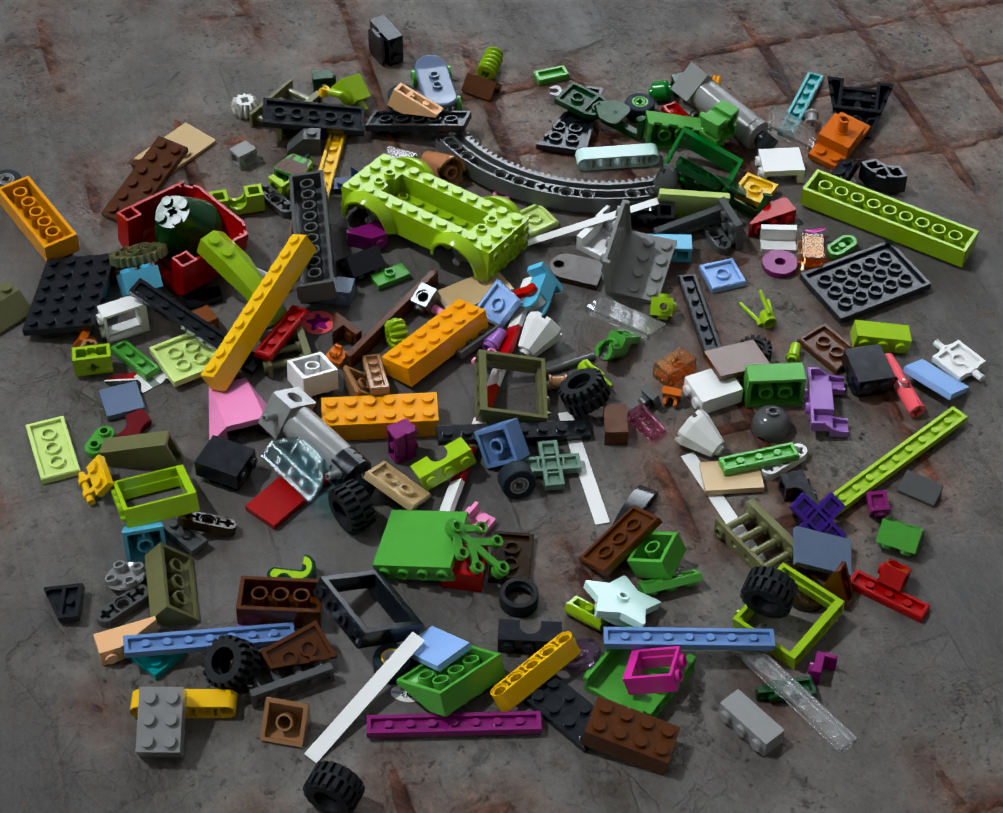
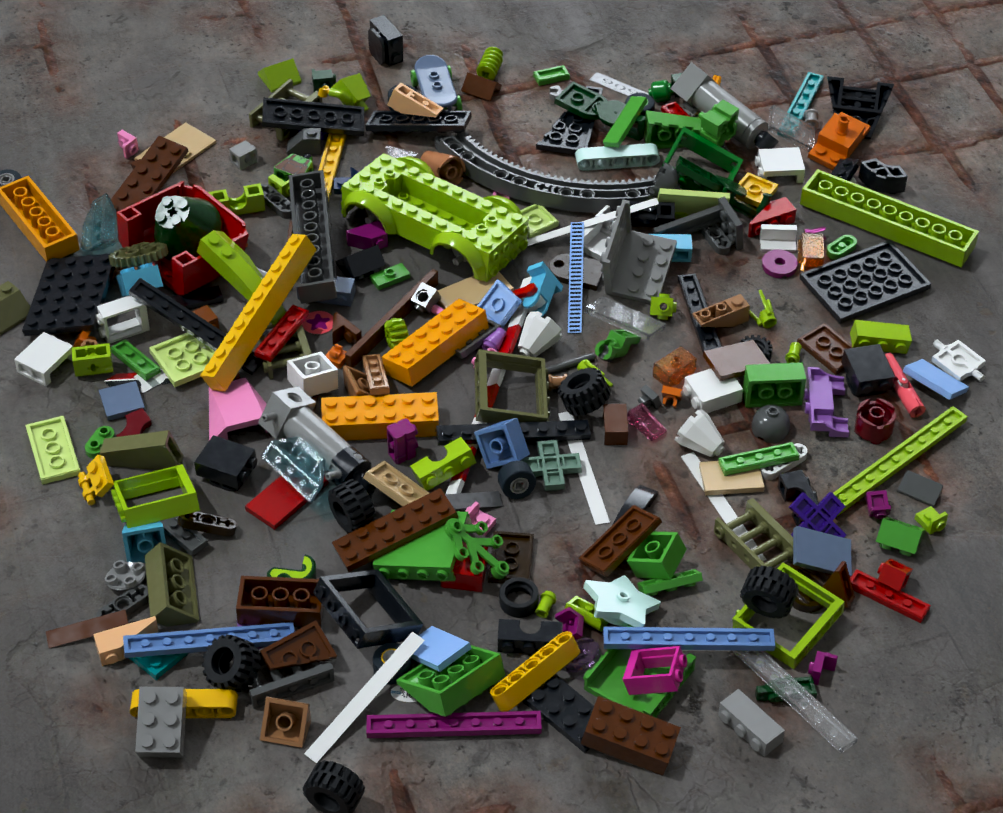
(42, 358): none -> white panel
(66, 601): black wing -> none
(85, 628): none -> reddish brown sticker
(100, 225): none -> clear light blue wedge
(128, 143): none -> bright pink bracket
(243, 105): white gear -> none
(279, 73): none -> lime slope
(394, 530): none -> reddish brown plate
(485, 499): none -> flat silver sticker
(547, 600): none -> lime pin
(571, 621): none -> magenta bracket
(575, 277): none -> light blue sticker
(614, 84): none -> sticker
(625, 121): none -> bright green tile
(722, 275): light blue tile -> none
(725, 313): none -> medium nougat slope
(875, 420): none -> dark red brick
(931, 519): none -> lime bracket

